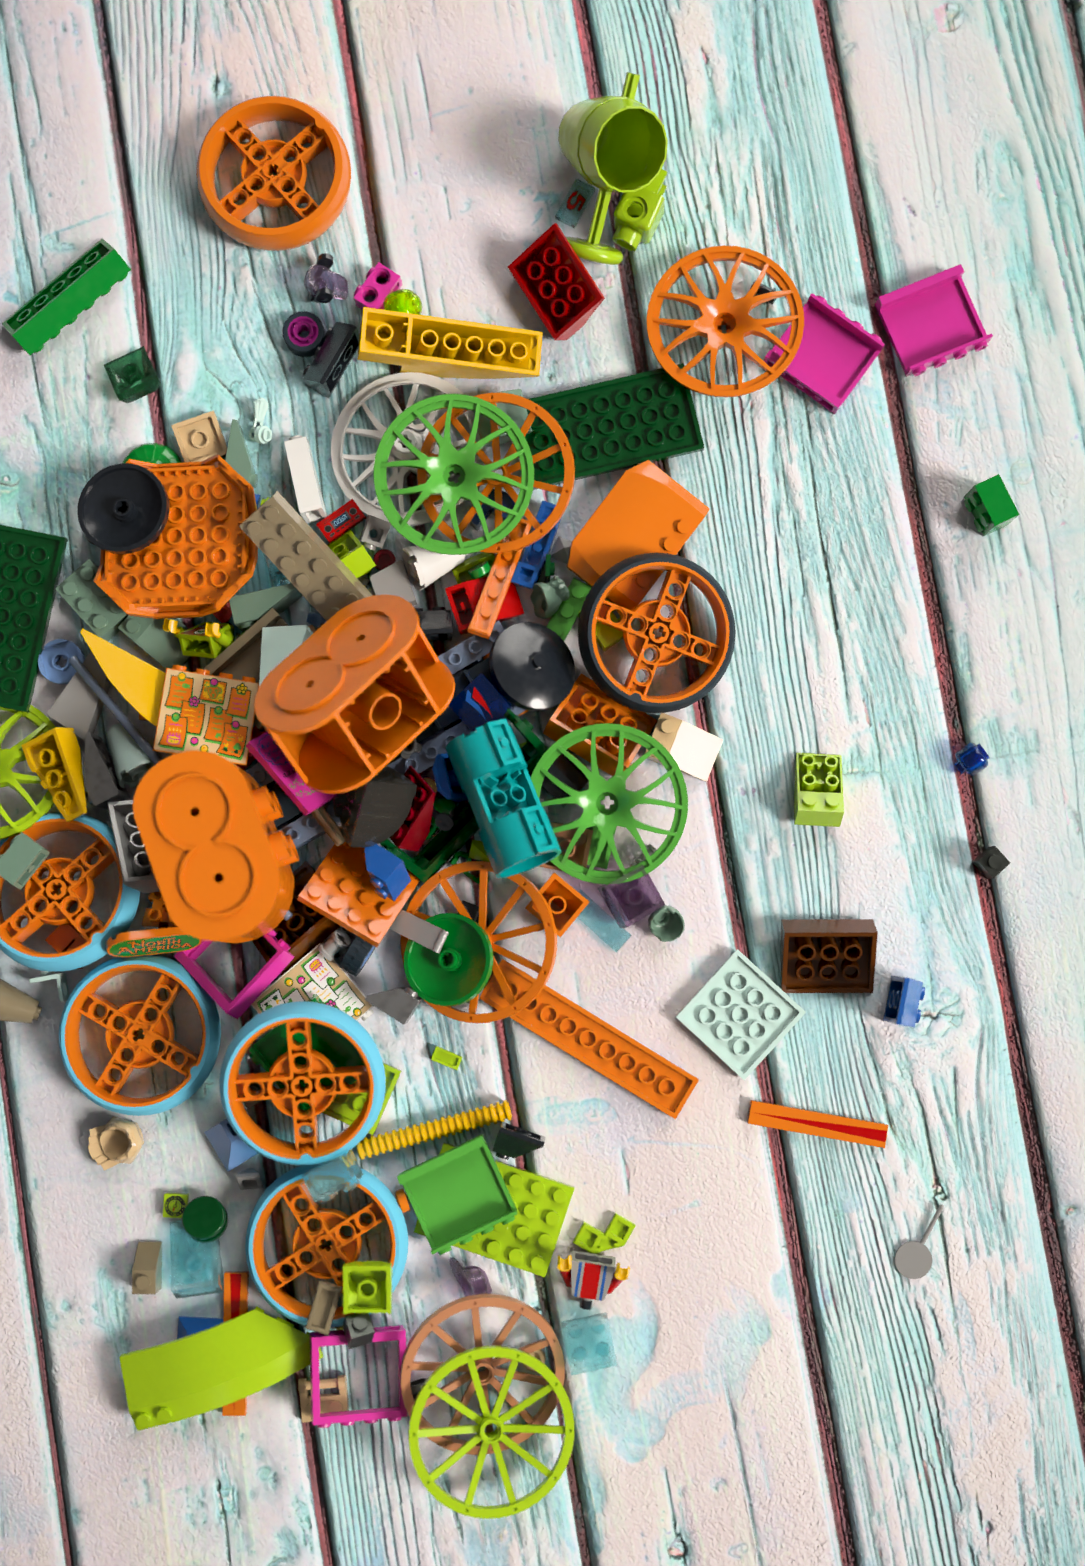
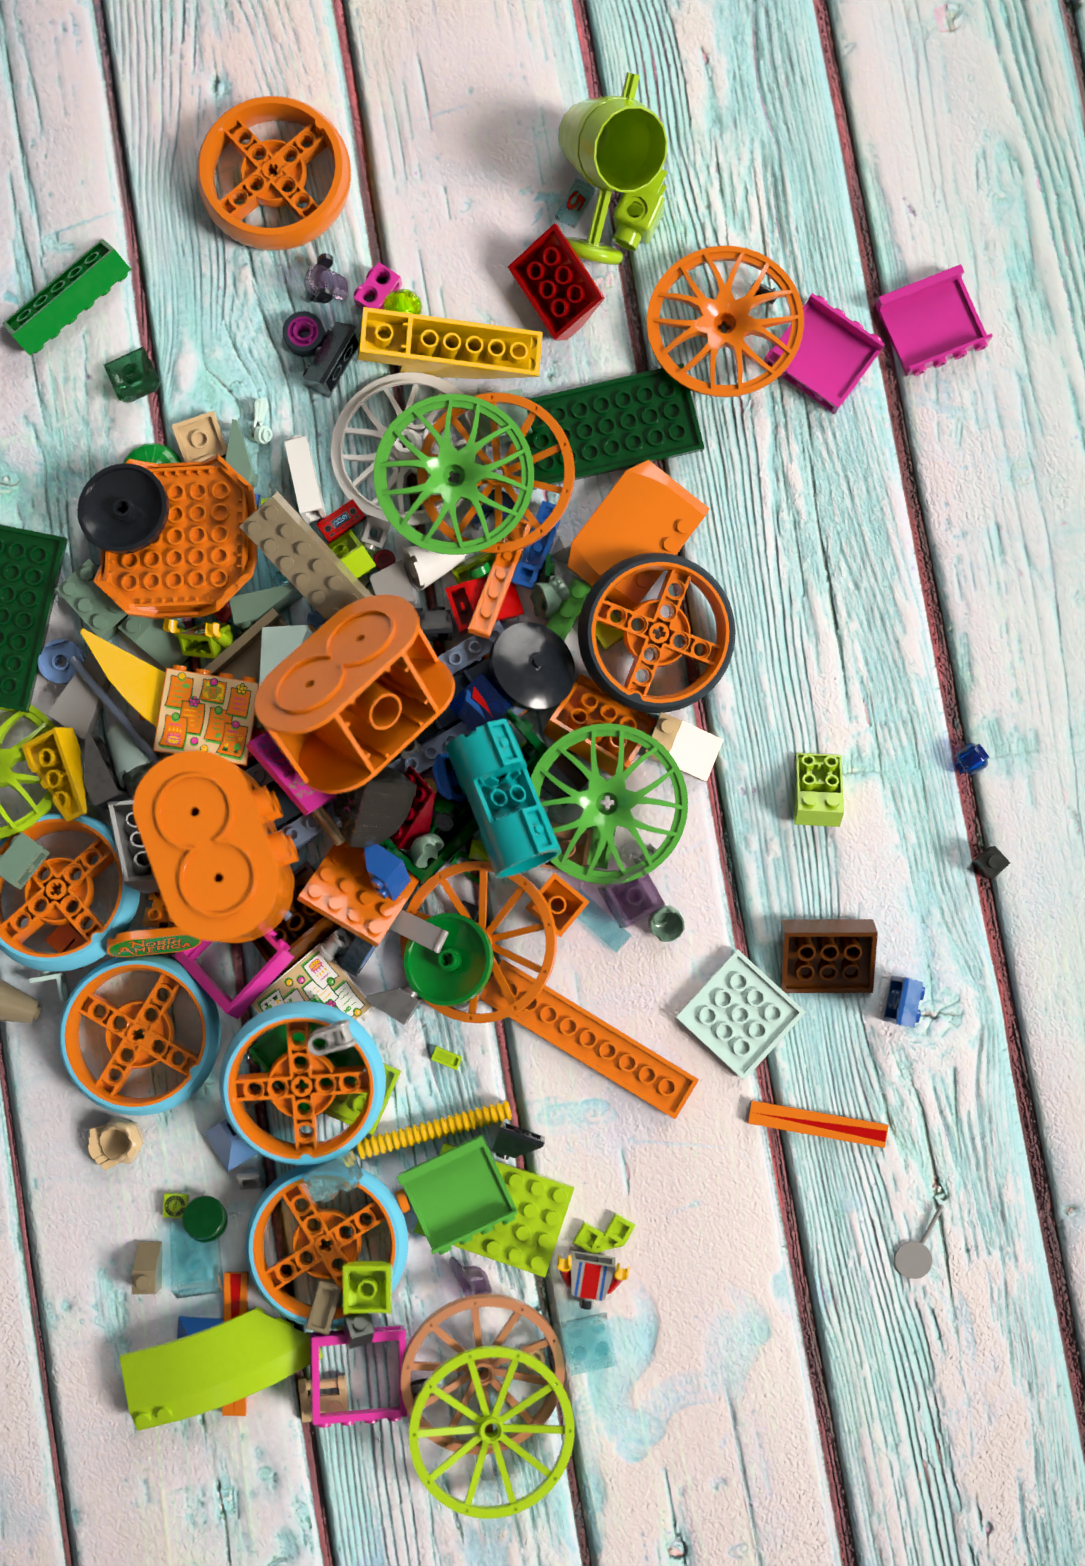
(333, 1038): none -> light grey piece
(425, 847): none -> sand green hair
(990, 505): green brick -> none

